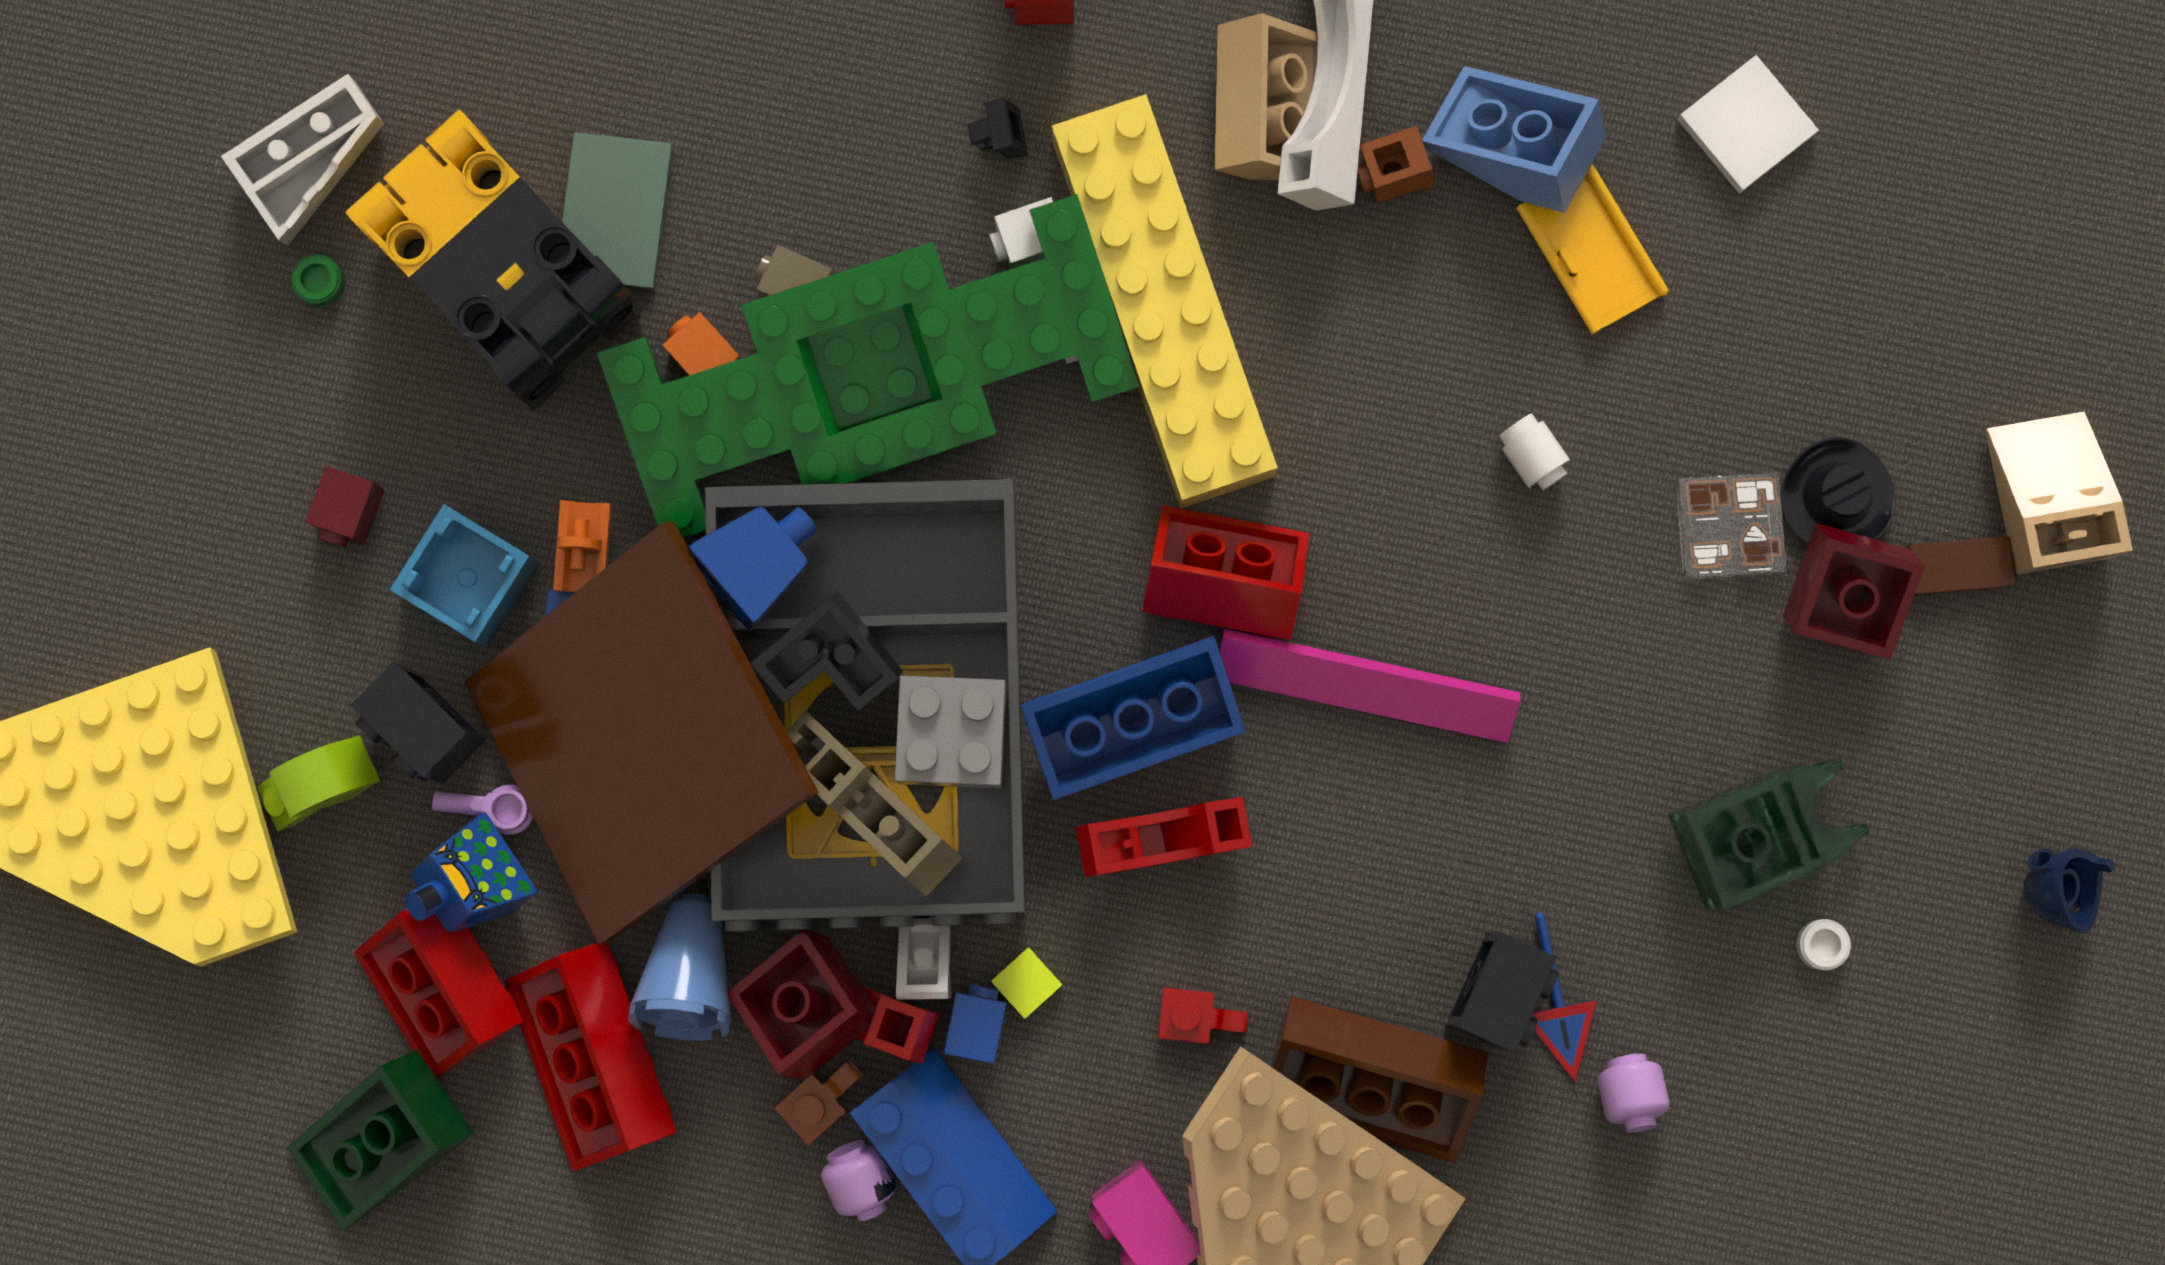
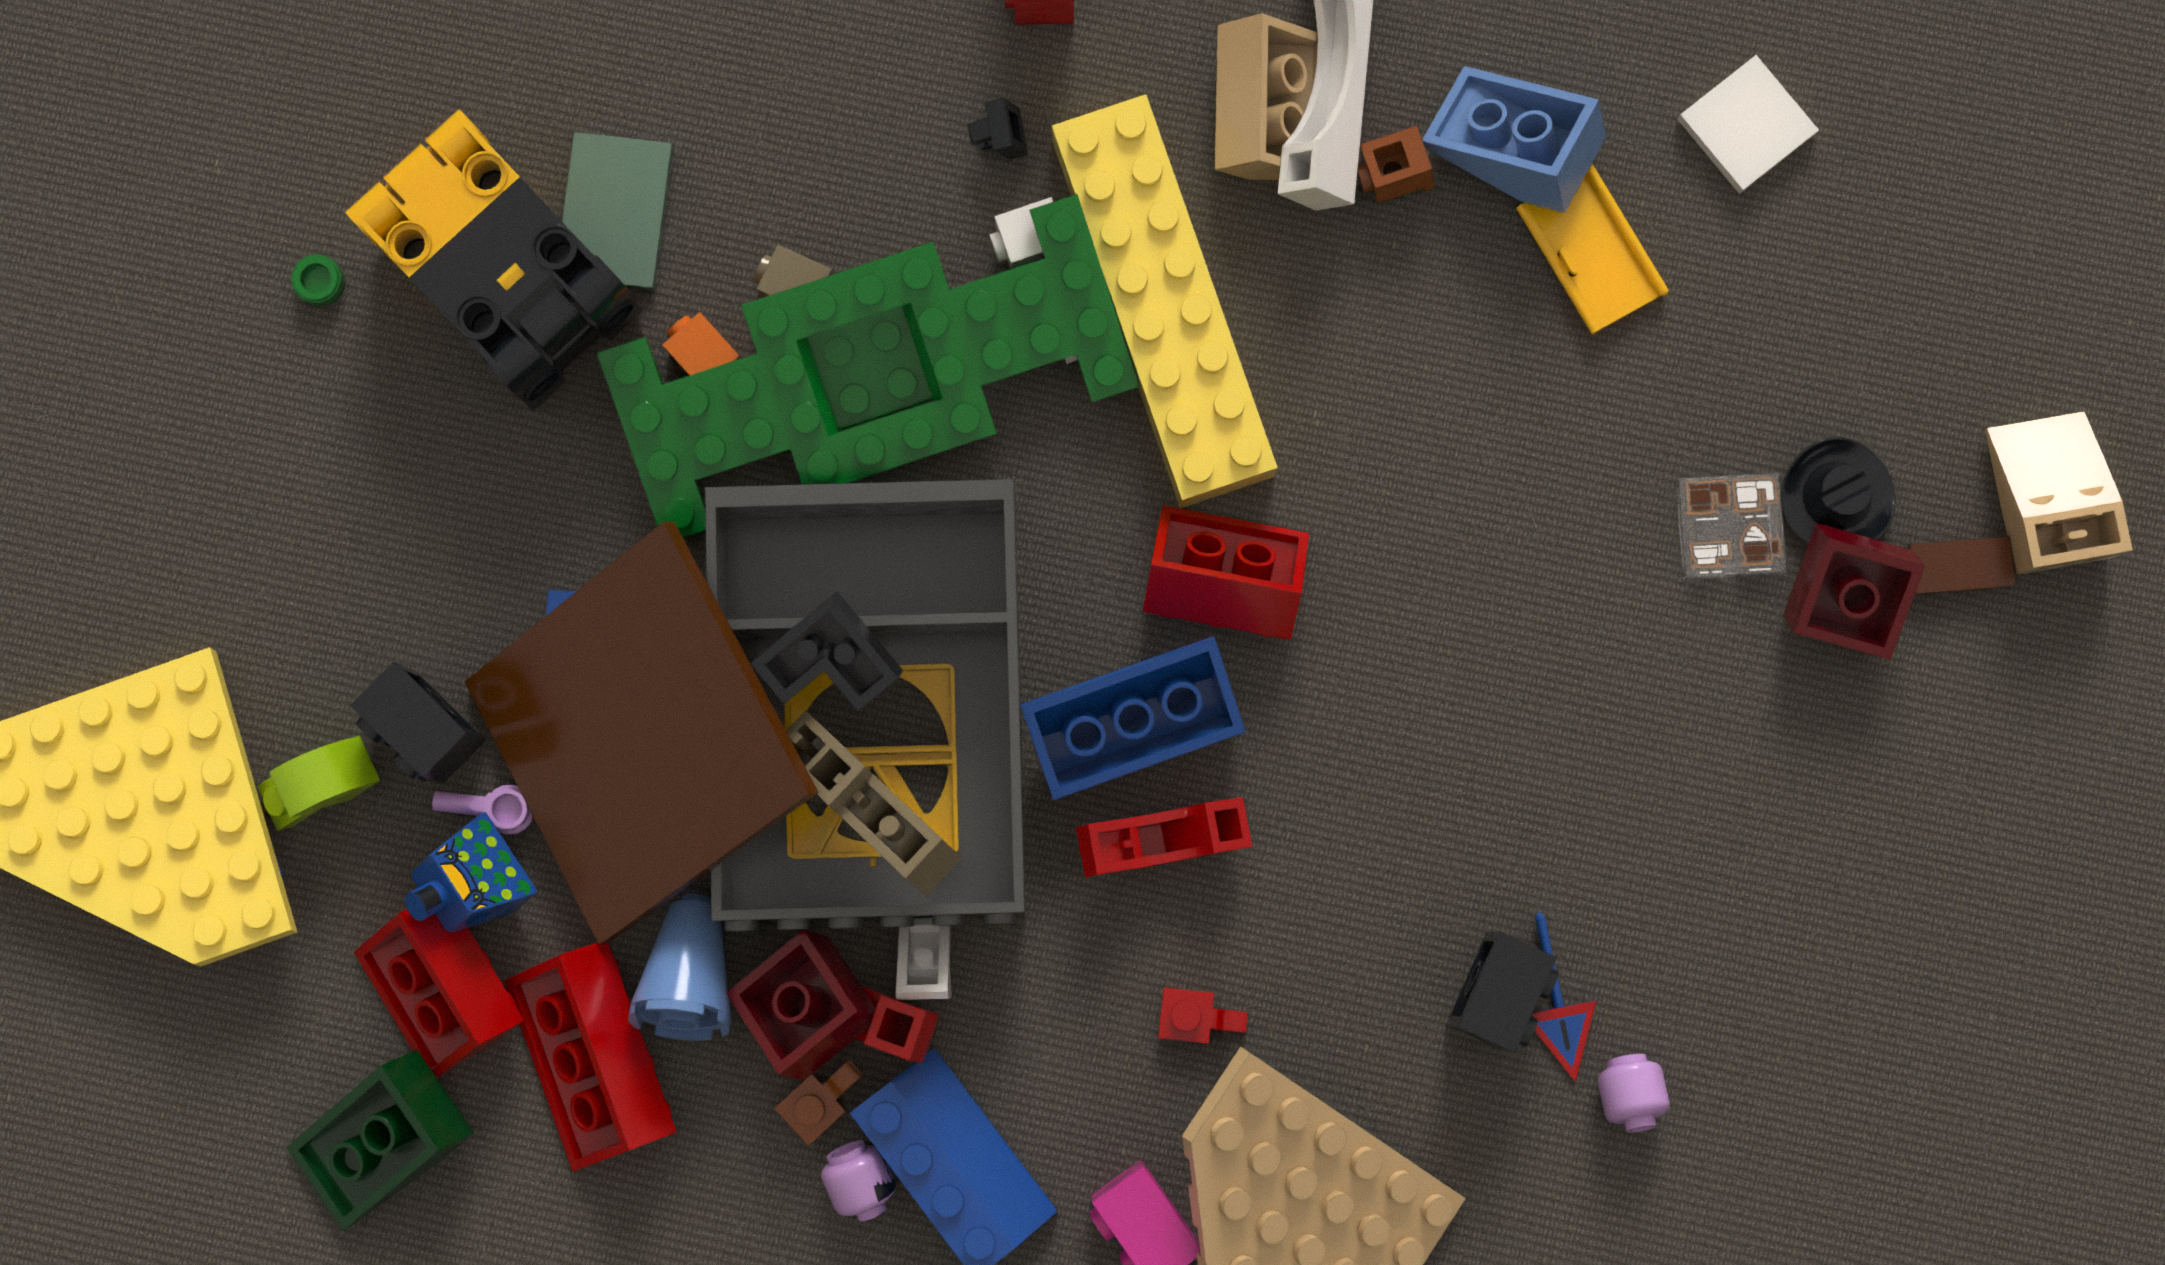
(304, 155): white wedge -> none
(344, 507): dark red brick -> none
(464, 576): dark azure container -> none
(581, 543): orange hips -> none
(754, 561): blue torso -> none
(950, 732): light grey brick -> none
(976, 1024): blue brick -> none
(1026, 982): neon yellow tile -> none
(1369, 686): dark pink tile -> none
(1383, 1076): reddish brown slope -> none
(1534, 452): white brick -> none
(1779, 829): clear green brick -> none
(1823, 944): white tile -> none
(2065, 883): dark blue helmet -> none

